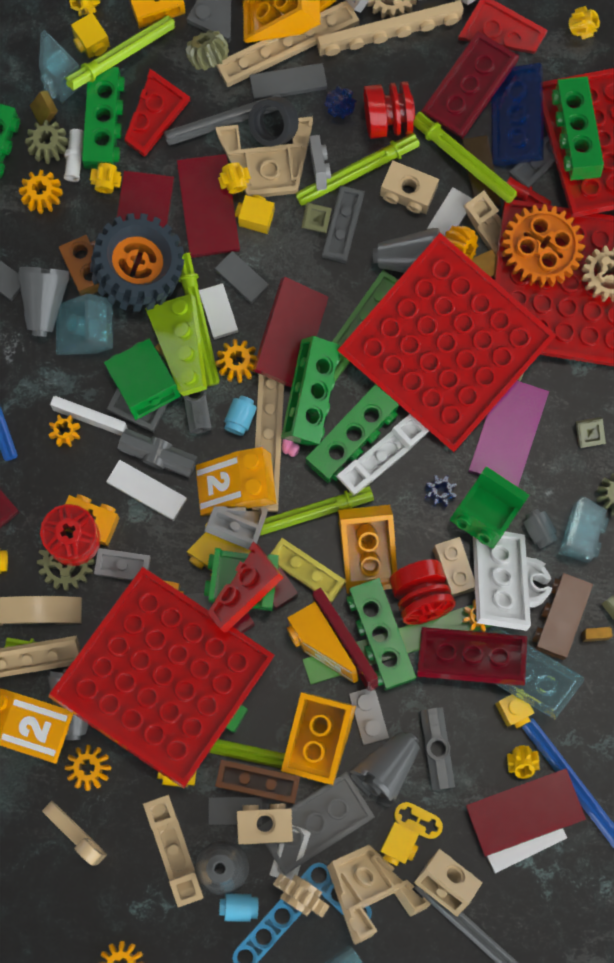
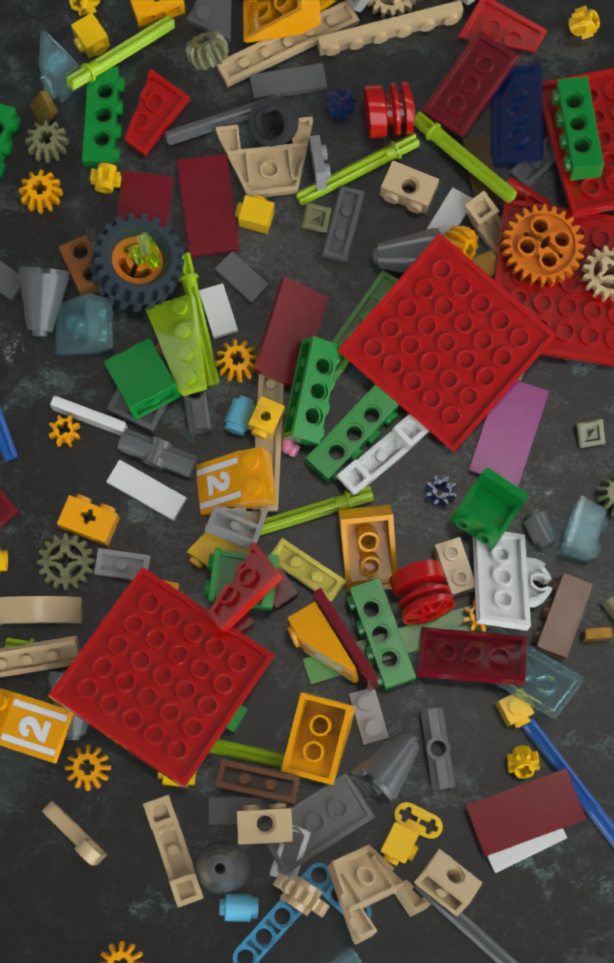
(74, 155): white pin -> none
(85, 530): red wheel -> none
(145, 251): none -> clear neon green tile
(234, 178): yellow gear -> none
(266, 418): none -> yellow brick

